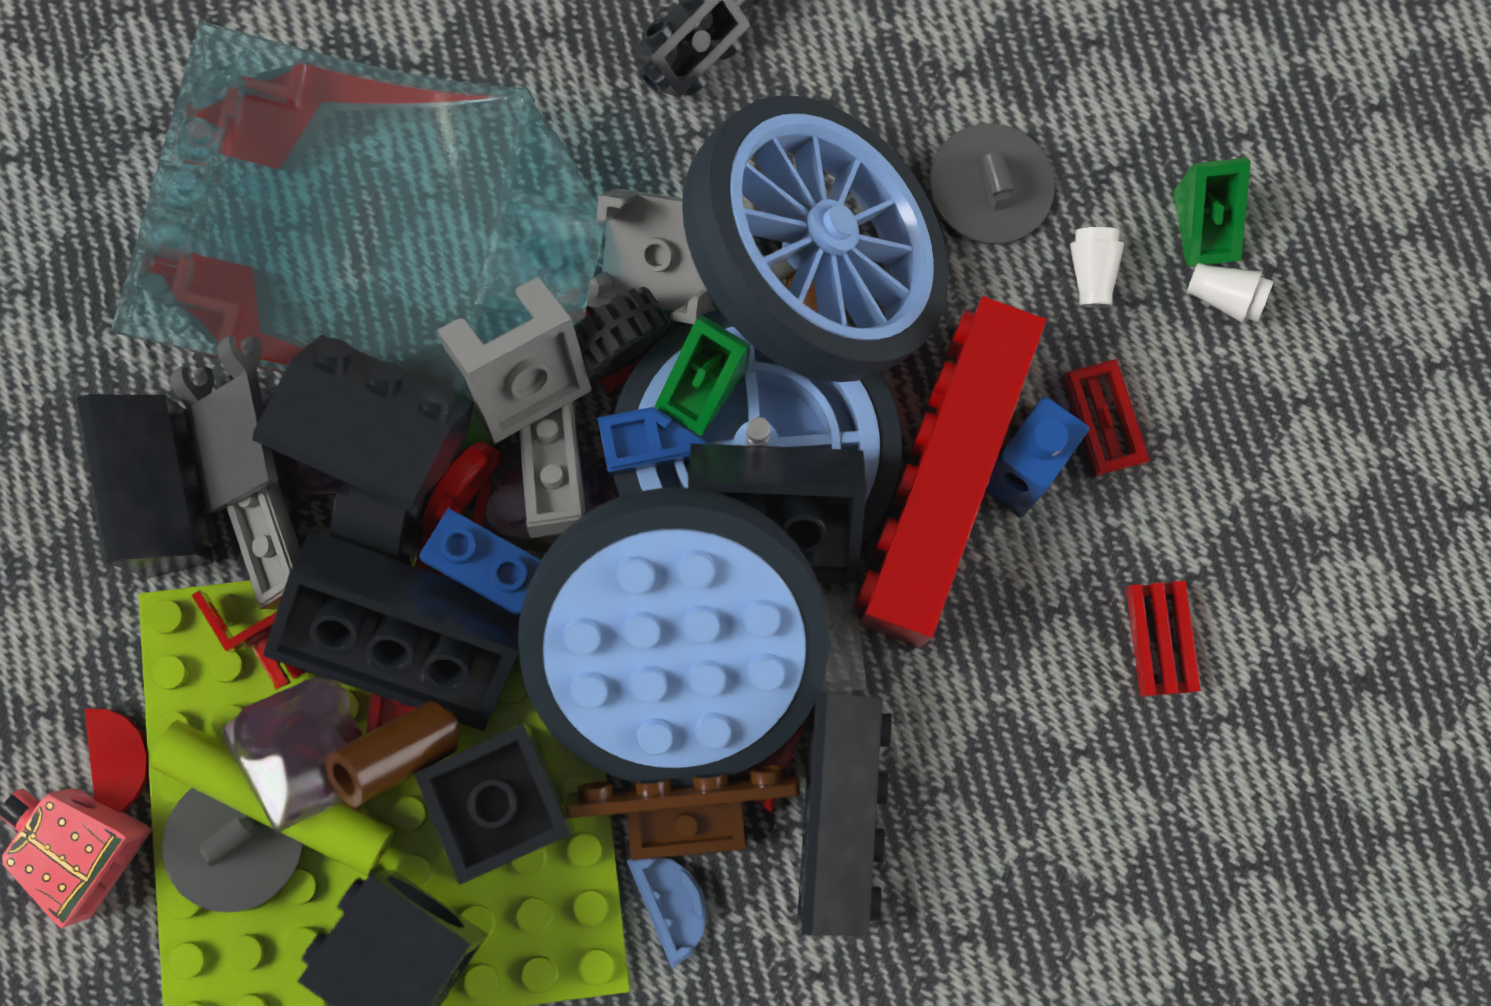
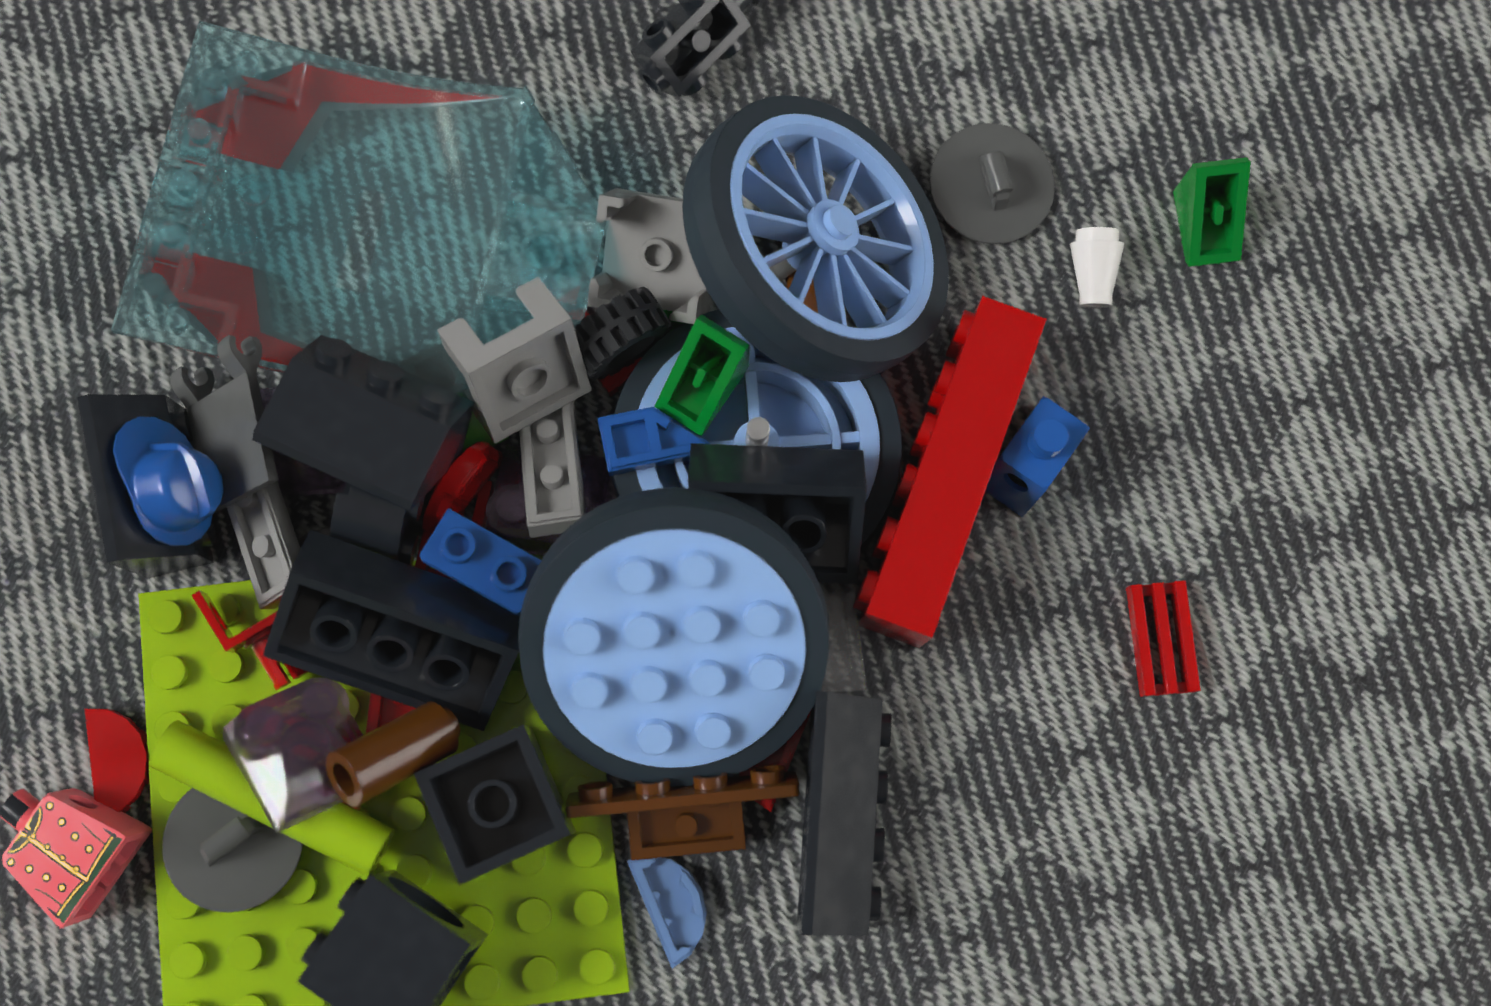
(167, 480): none -> blue piece
(1093, 450): red tile -> none
(1231, 290): white cone -> none

